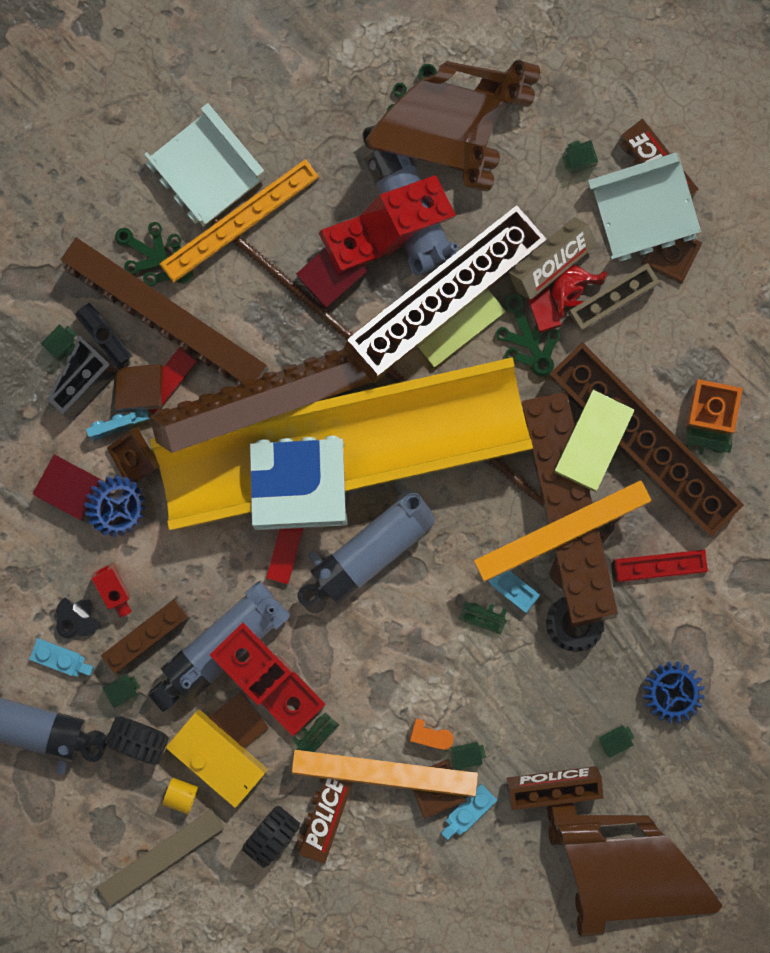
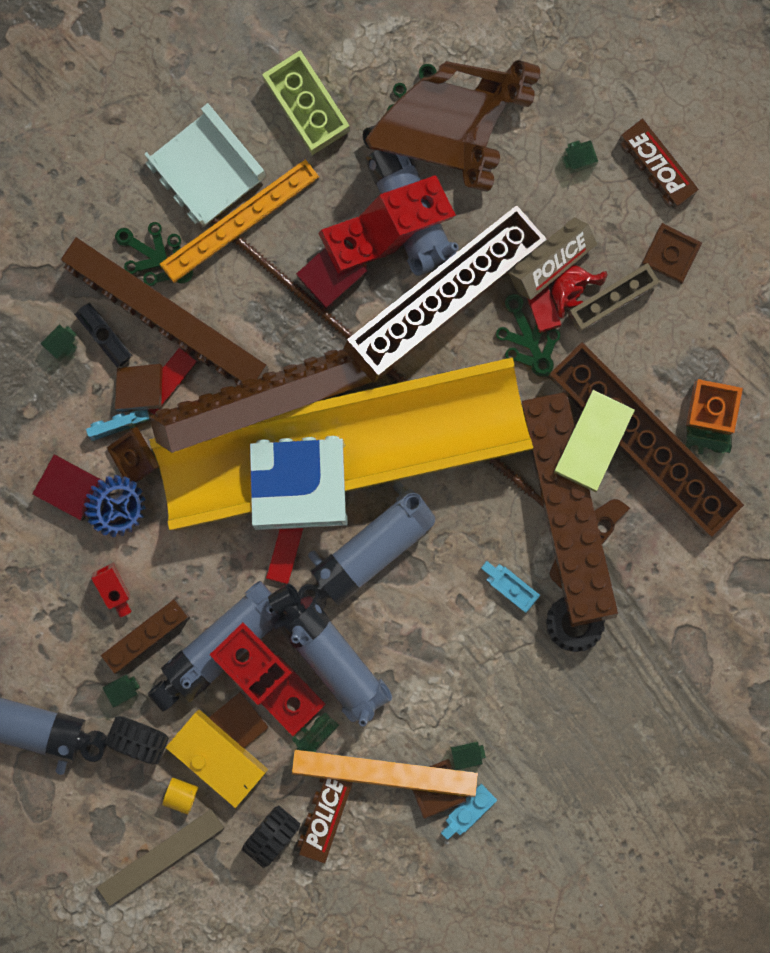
(59, 658): medium azure hinge -> none
(78, 616): black plate -> none
(80, 380): black wedge -> none
(306, 102): none -> yellowish green brick
(329, 654): none -> sand blue piece
(434, 738): orange leg -> none
(462, 329): yellowish green tile -> none
(483, 618): clear green plate -> none
(554, 788): reddish brown brick -> none
(562, 531): light orange tile -> none
(616, 740): clear green brick -> none
(626, 874): reddish brown panel -> none
(646, 206): light aqua panel -> none
(660, 565): red tile -> none
(668, 702): blue gear -> none

